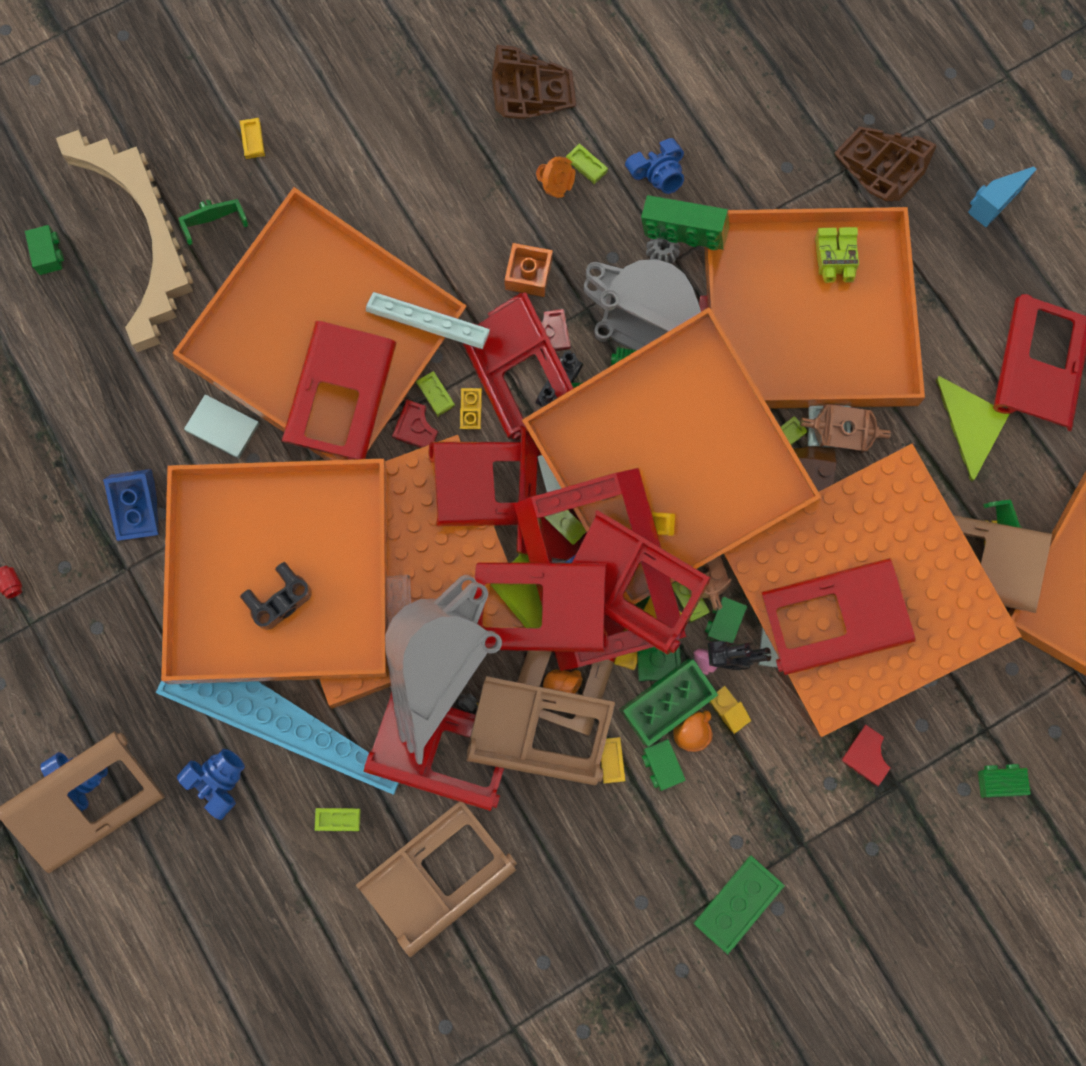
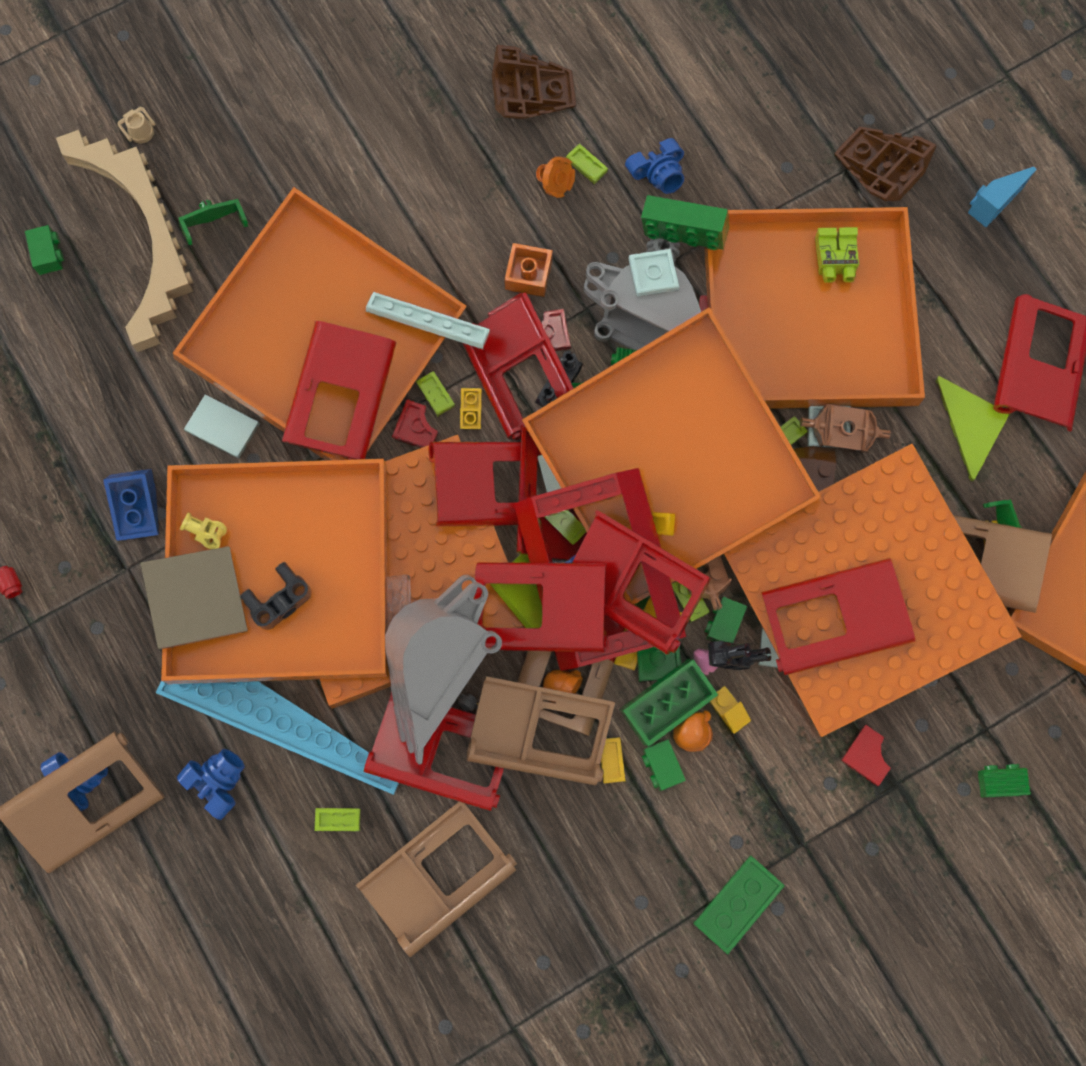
(138, 127): none -> tan piece
(193, 597): none -> dark tan tile
(204, 530): none -> light yellow connector
(252, 138): yellow tile -> none
(653, 272): none -> light aqua tile

